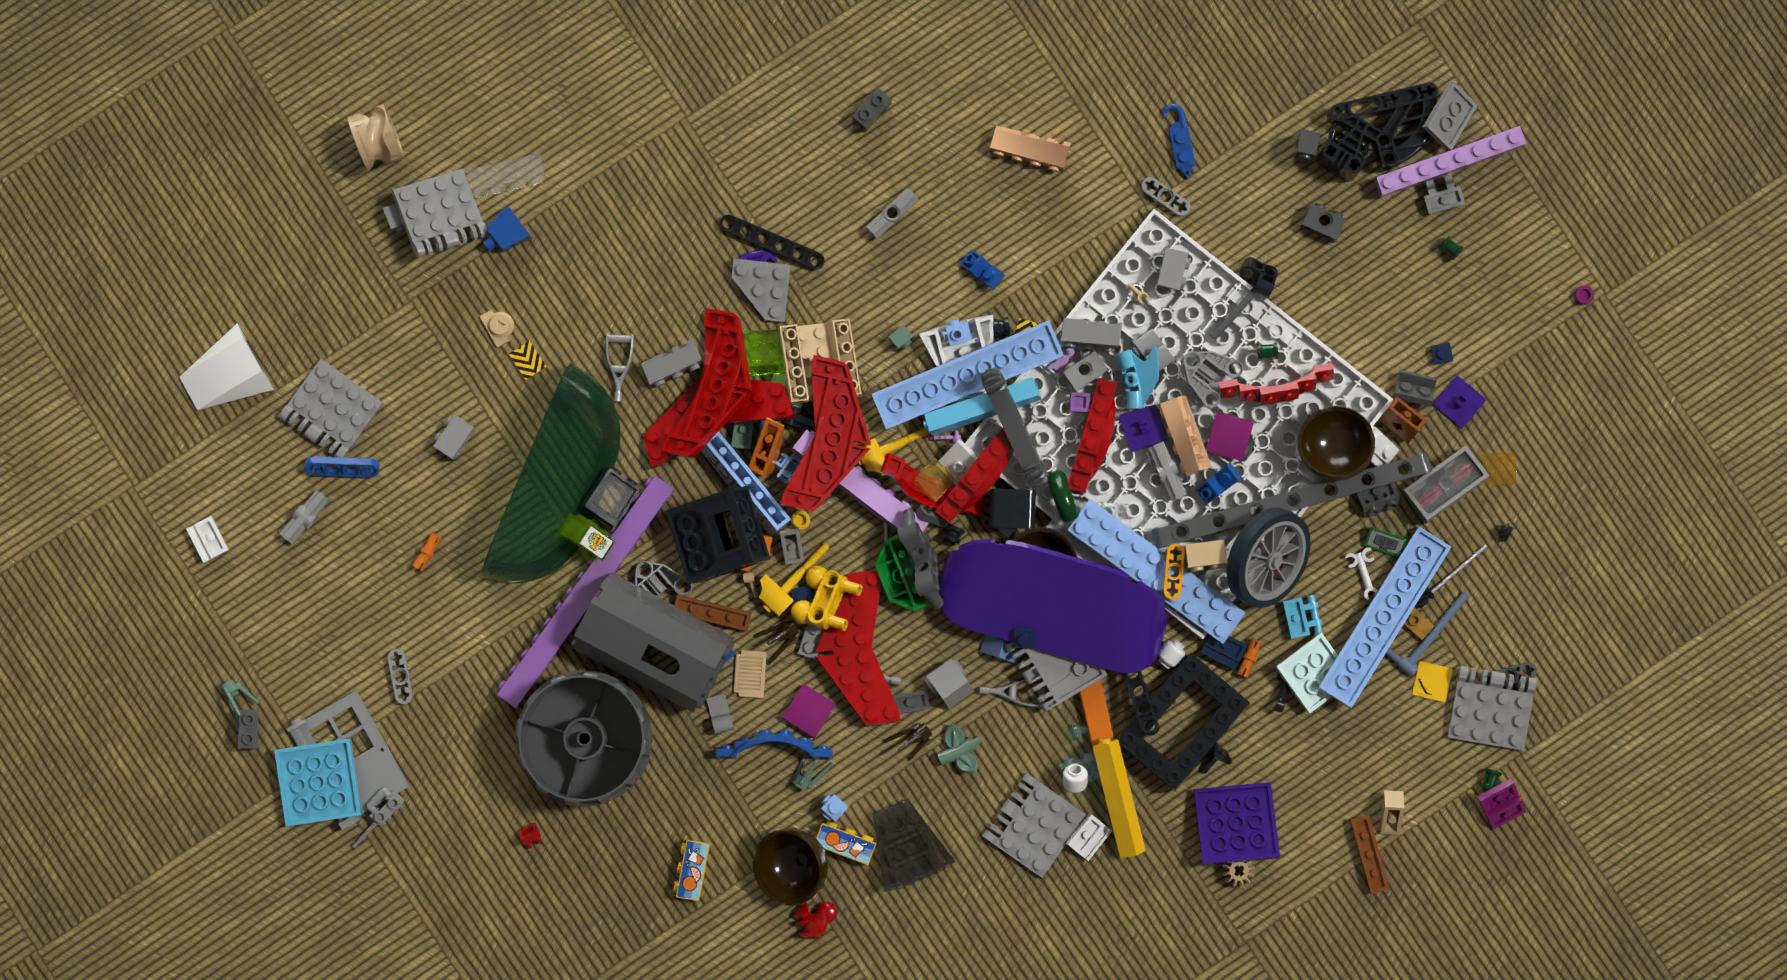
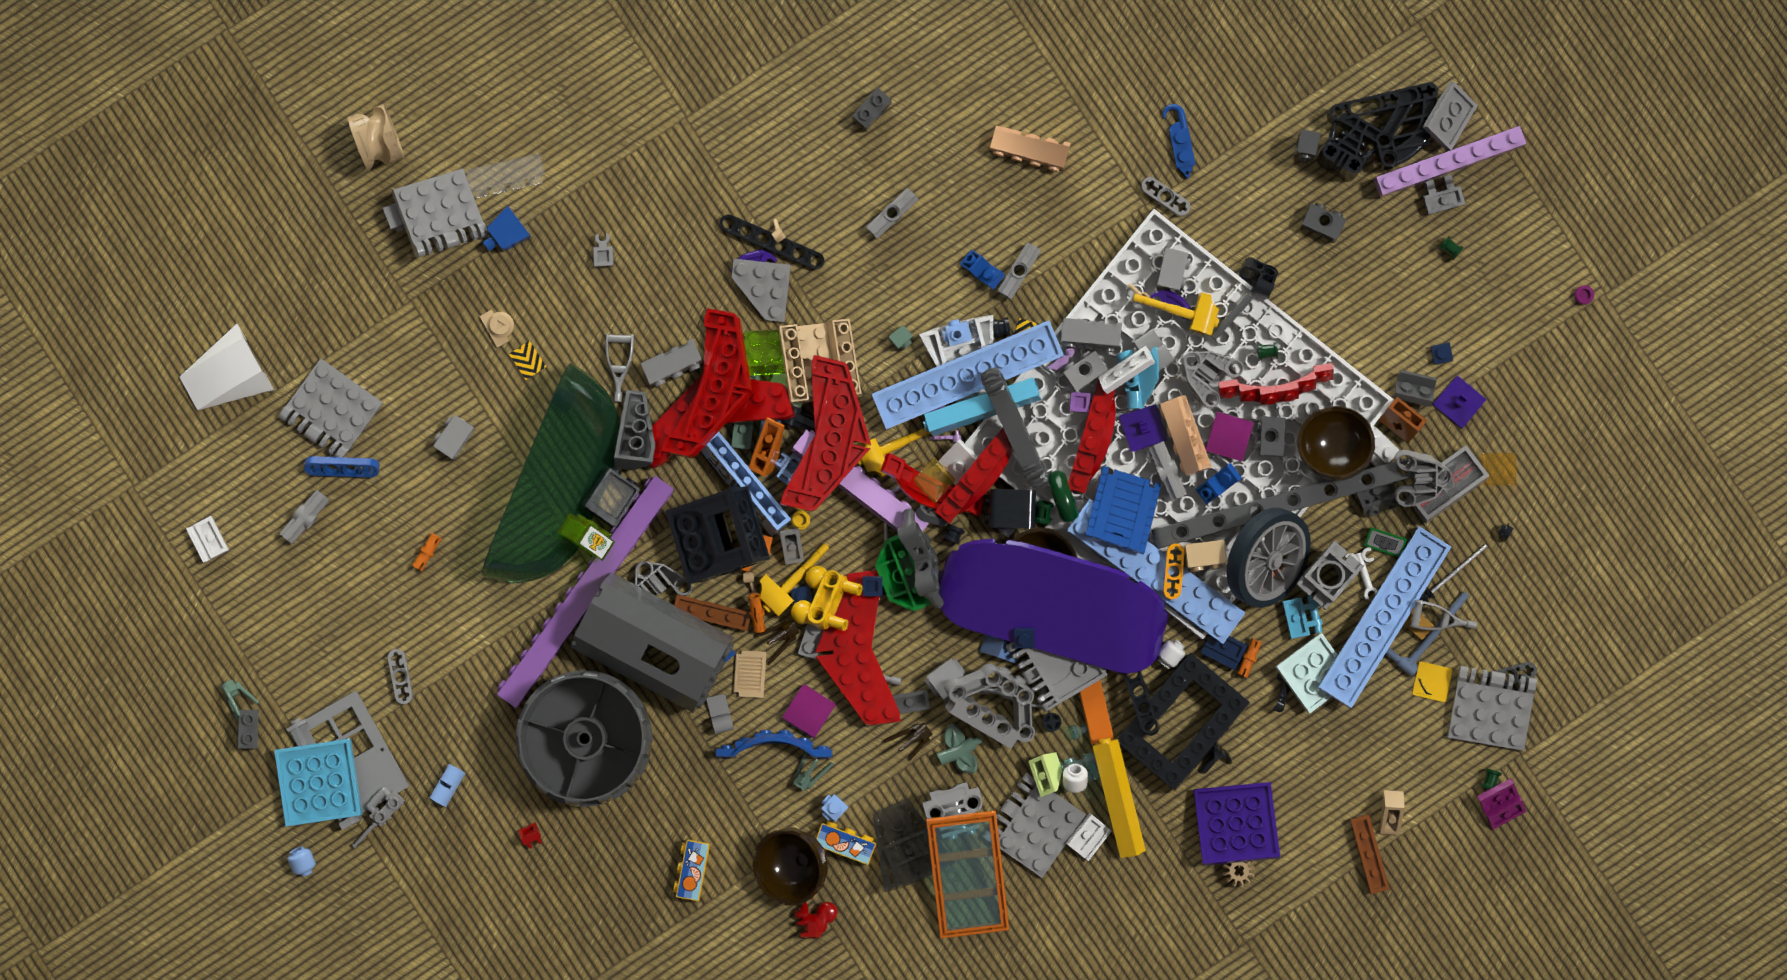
(301, 861): none -> light blue head
(447, 785): none -> light blue pin
(603, 255): none -> light grey plate
(635, 438): none -> dark grey wedge
(756, 613): none -> orange pin
(778, 235): none -> tan hand
(872, 585): none -> dark blue plate
(953, 801): none -> light grey piece
(967, 874): none -> clear light blue door
(979, 681): none -> light grey brick
(1025, 260): none -> light grey piece
(1044, 511): none -> dark green bush
(1046, 773): none -> yellowish green slope
(1054, 721): none -> black wheel
(1123, 507): none -> blue door
(1126, 369): none -> white plate
(1171, 298): none -> dark purple piece
(1202, 318): none -> yellow piece
(1277, 426): none -> dark grey brick
(1345, 569): none -> light grey piece
(1426, 481): none -> light grey connector
(1445, 618): none -> light grey piece

